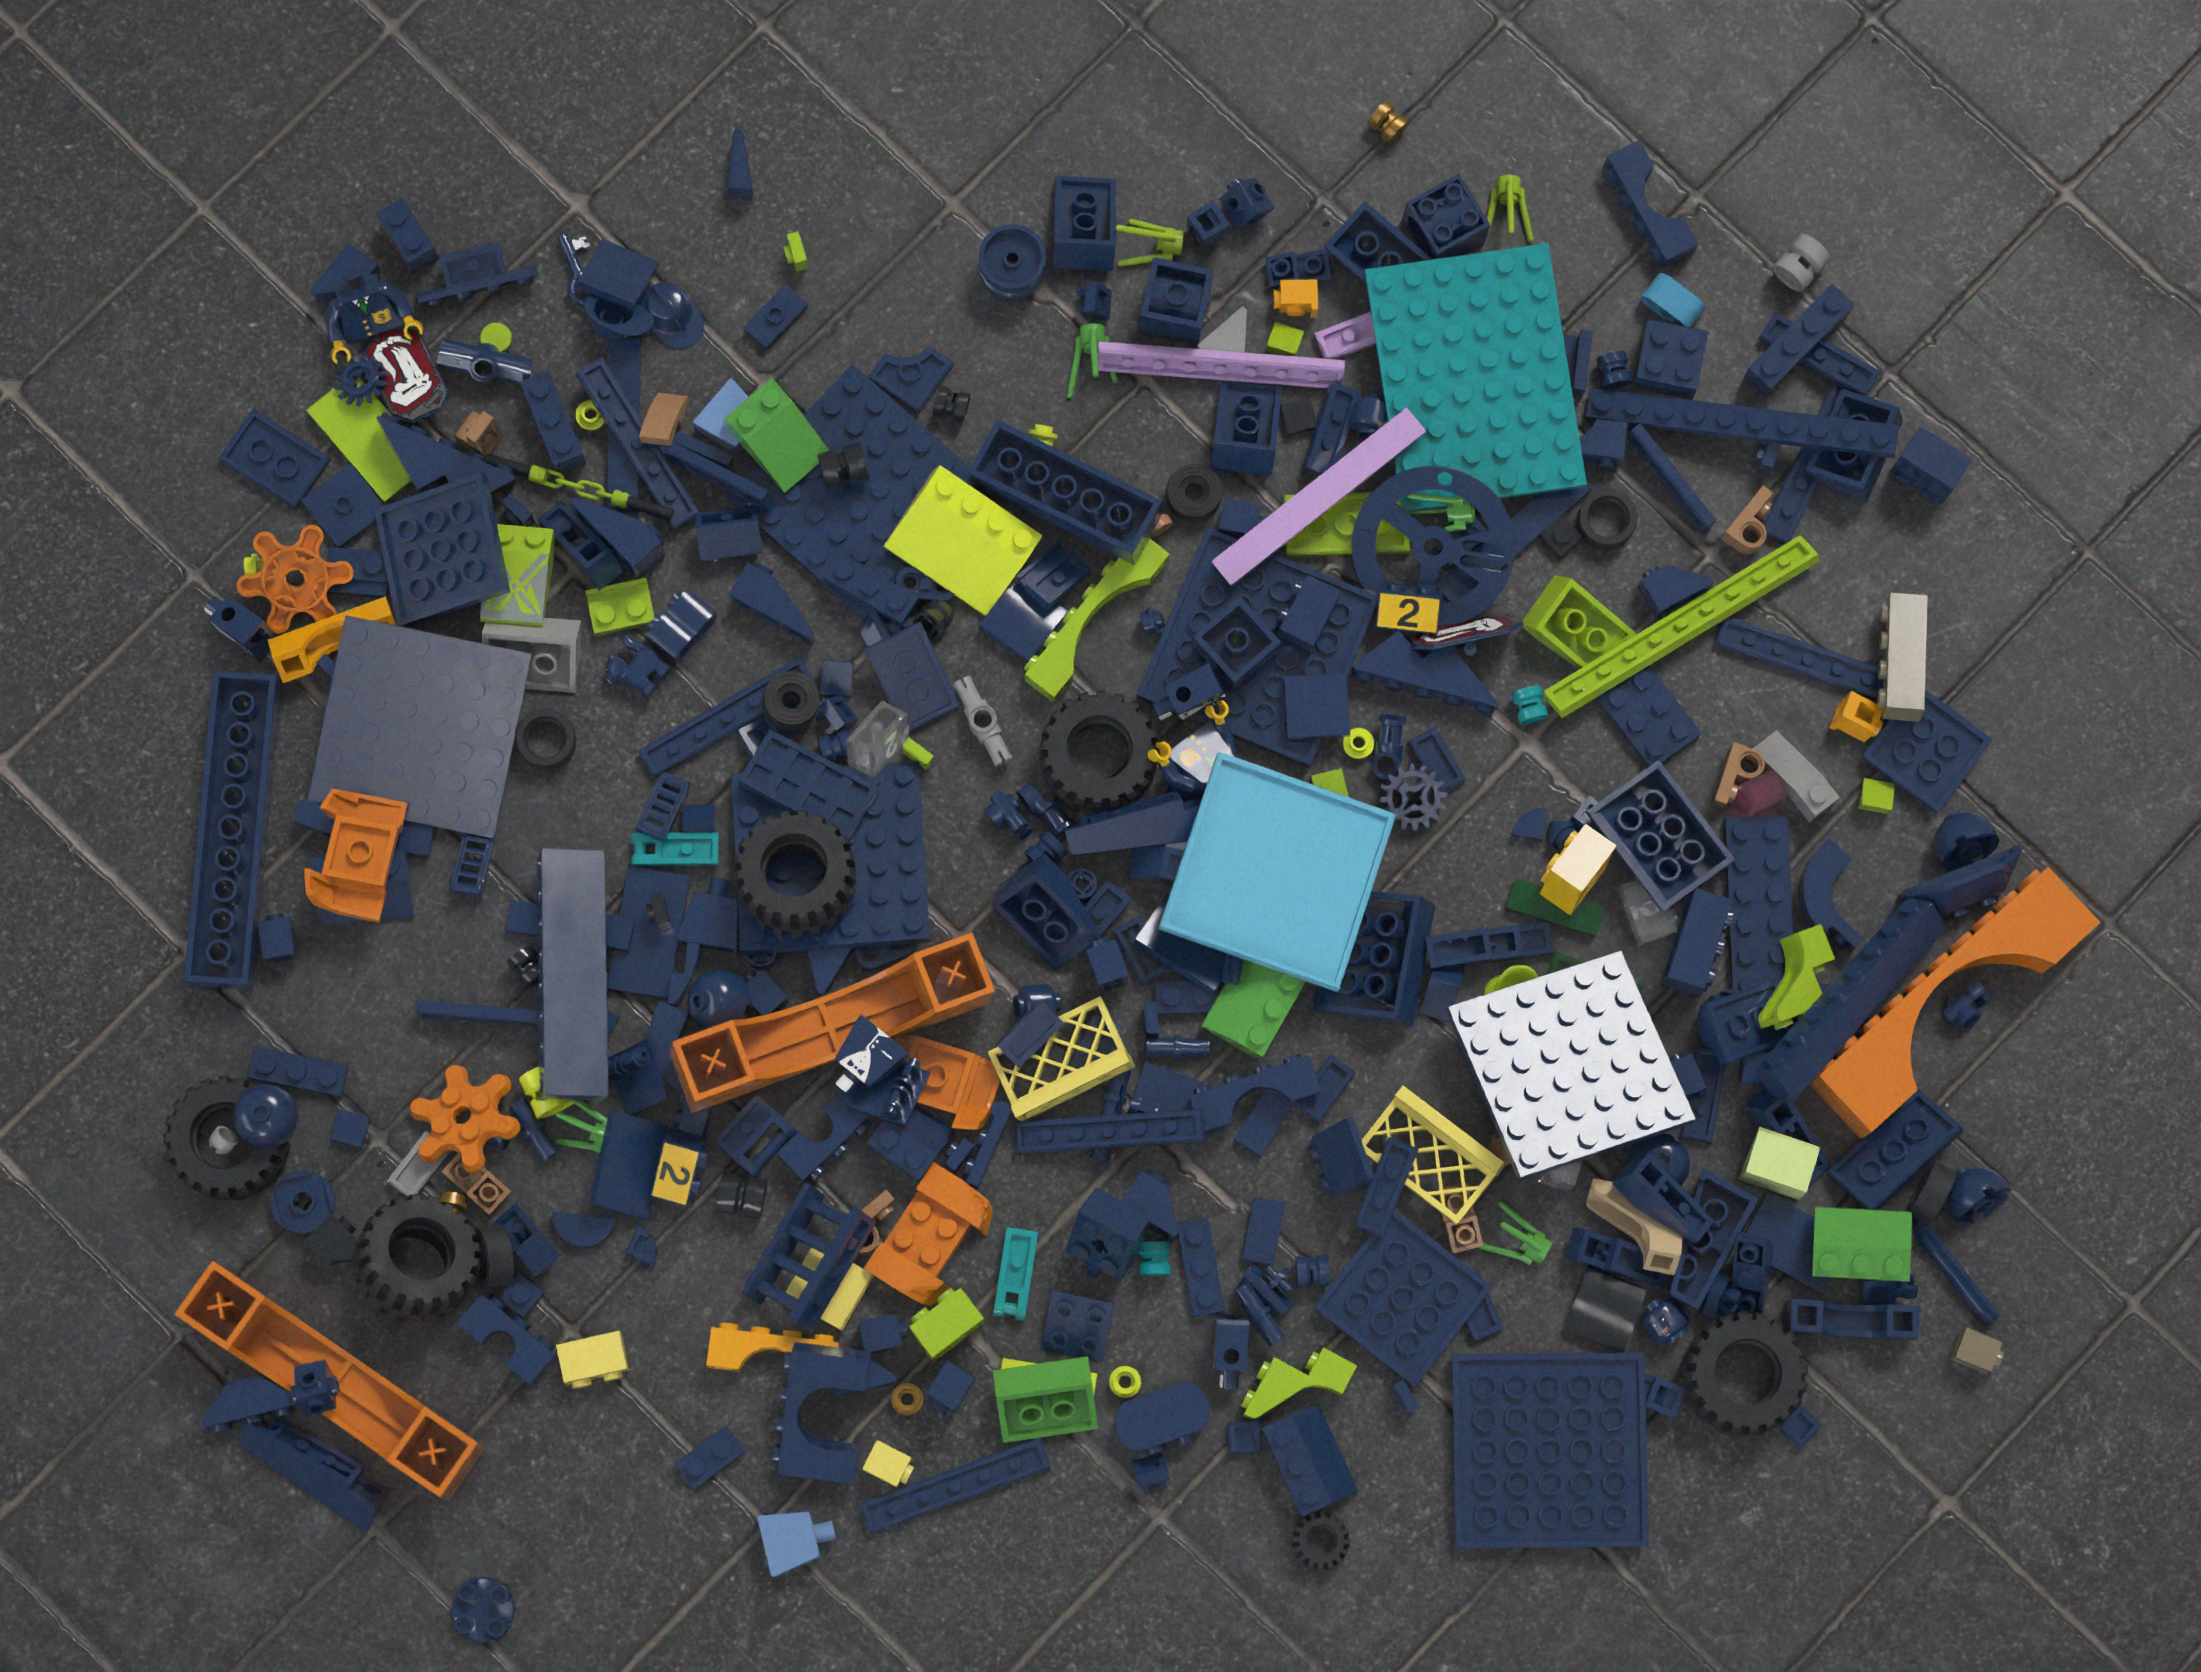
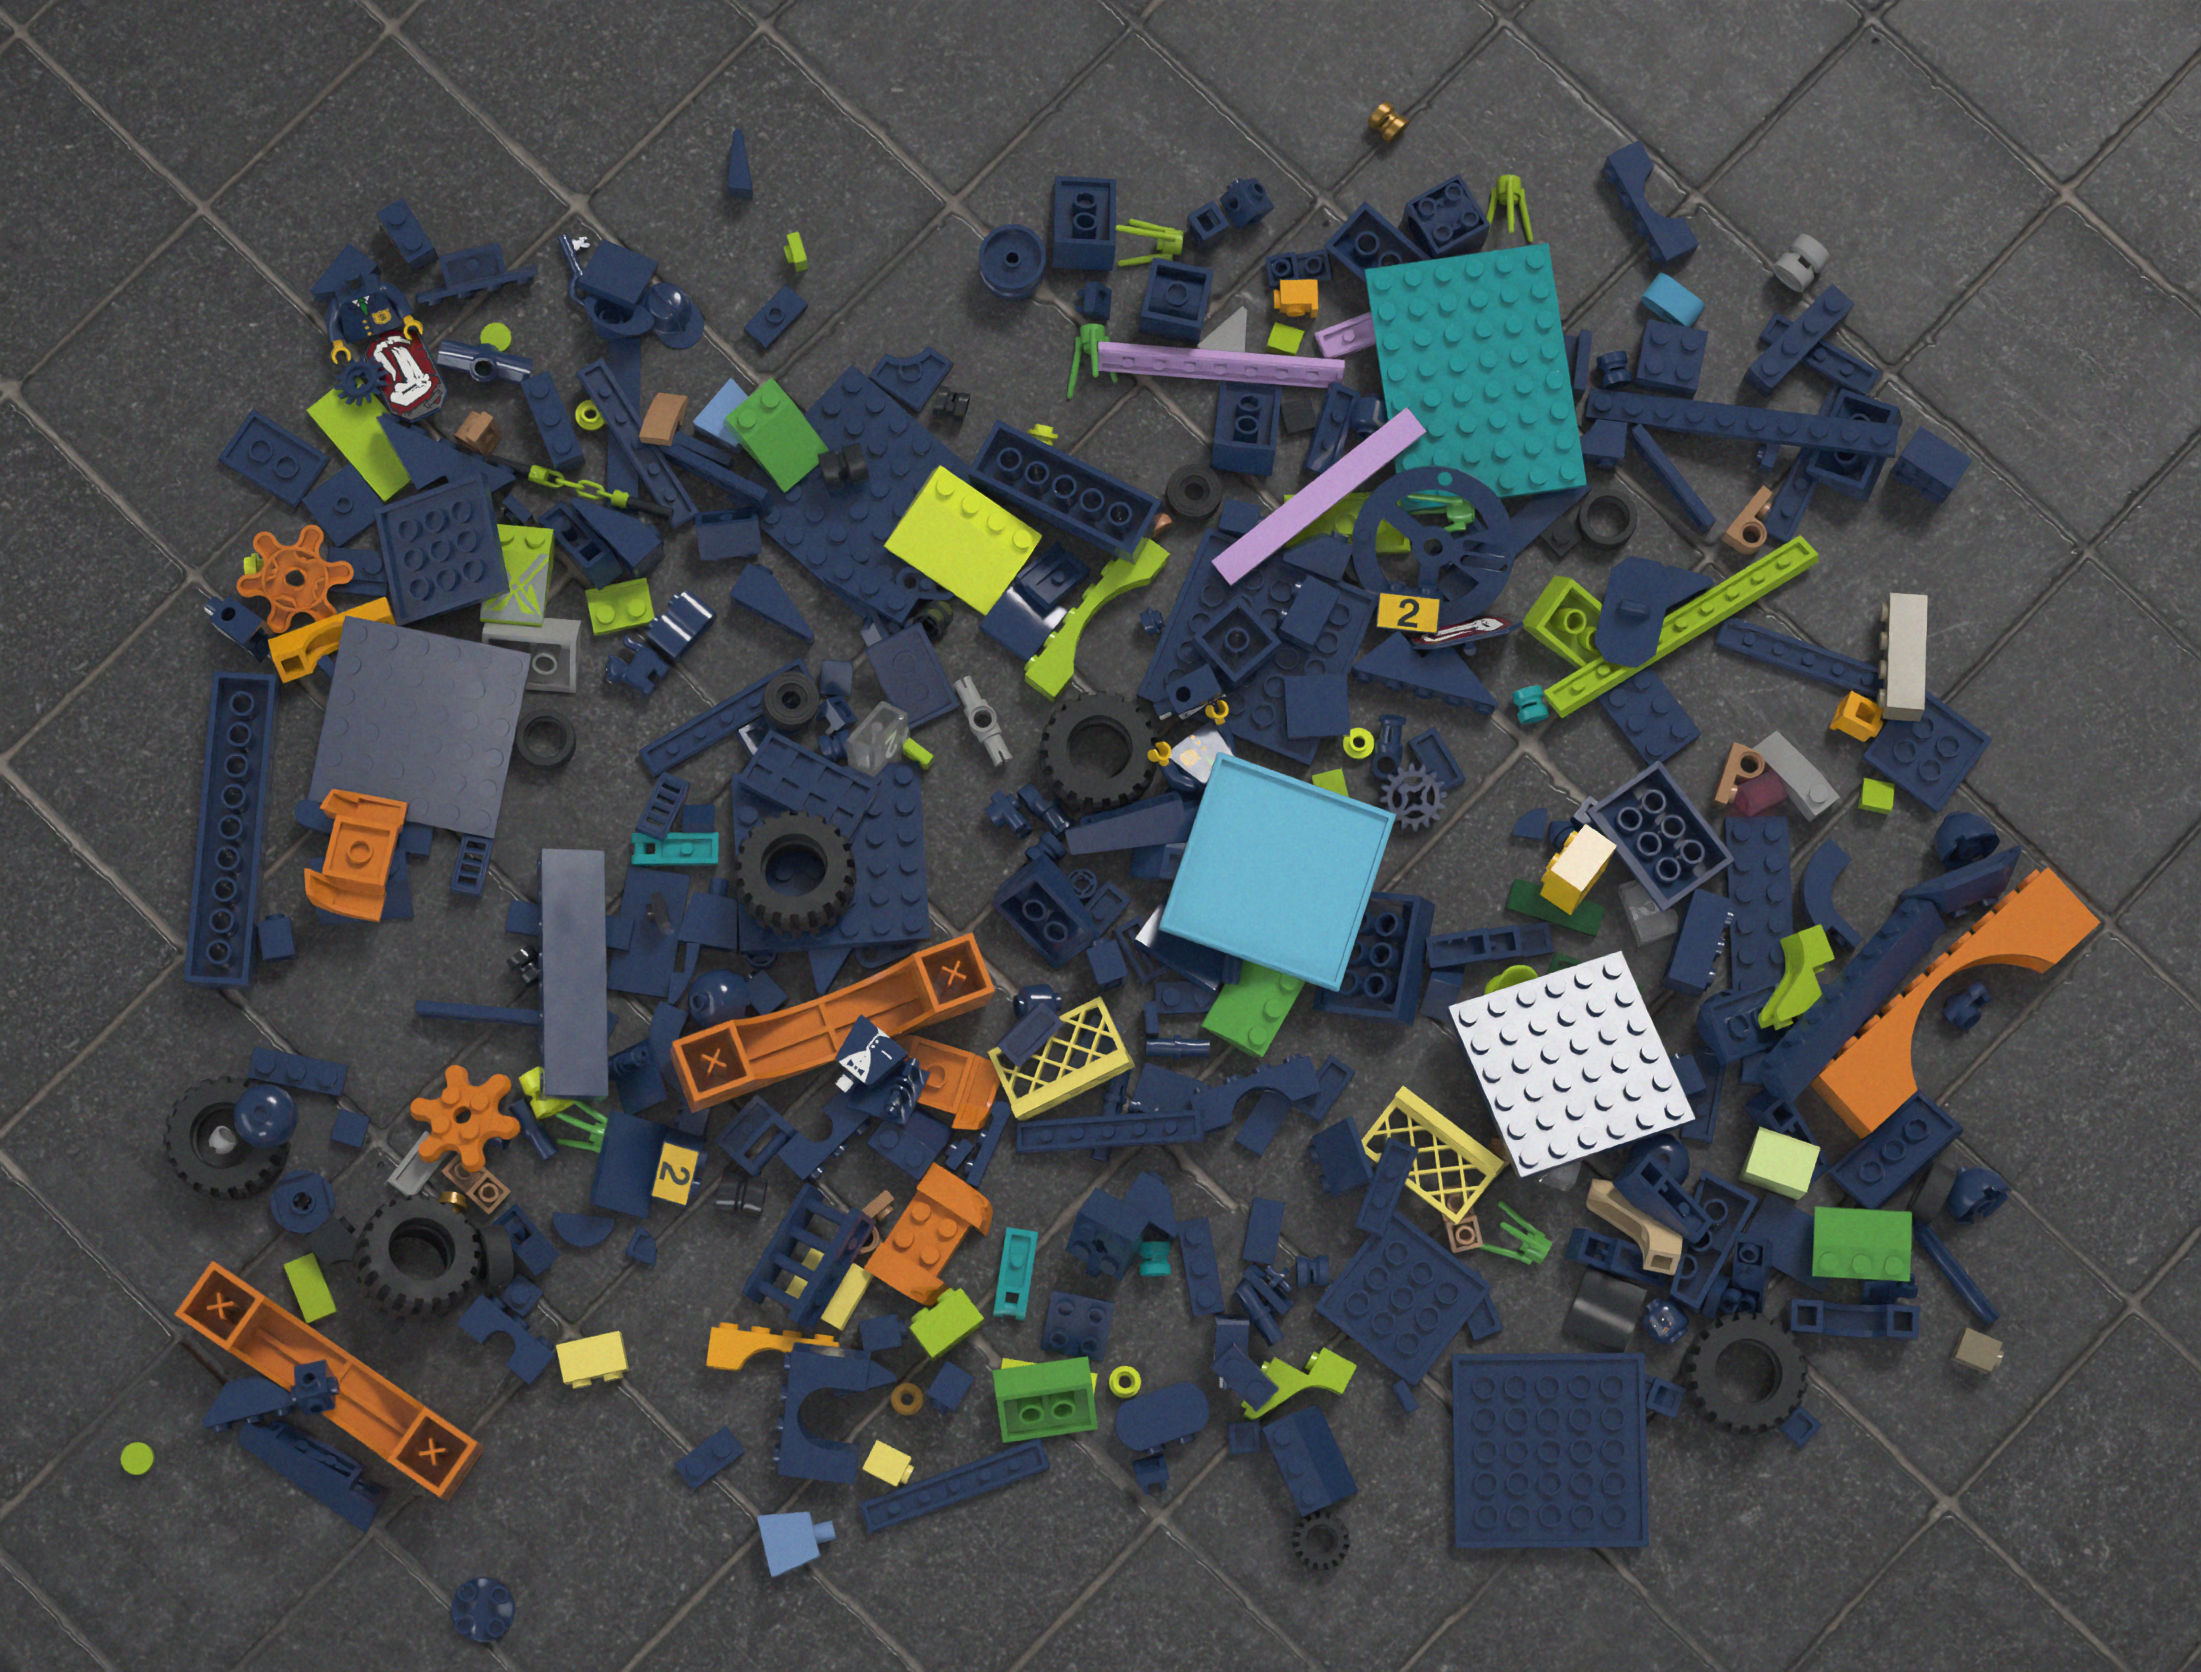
(137, 1458): none -> lime tile
(310, 1288): none -> lime tile
(1244, 1376): none -> dark blue plate
(1321, 553): none -> dark blue slope
(1633, 612): none -> dark blue shield

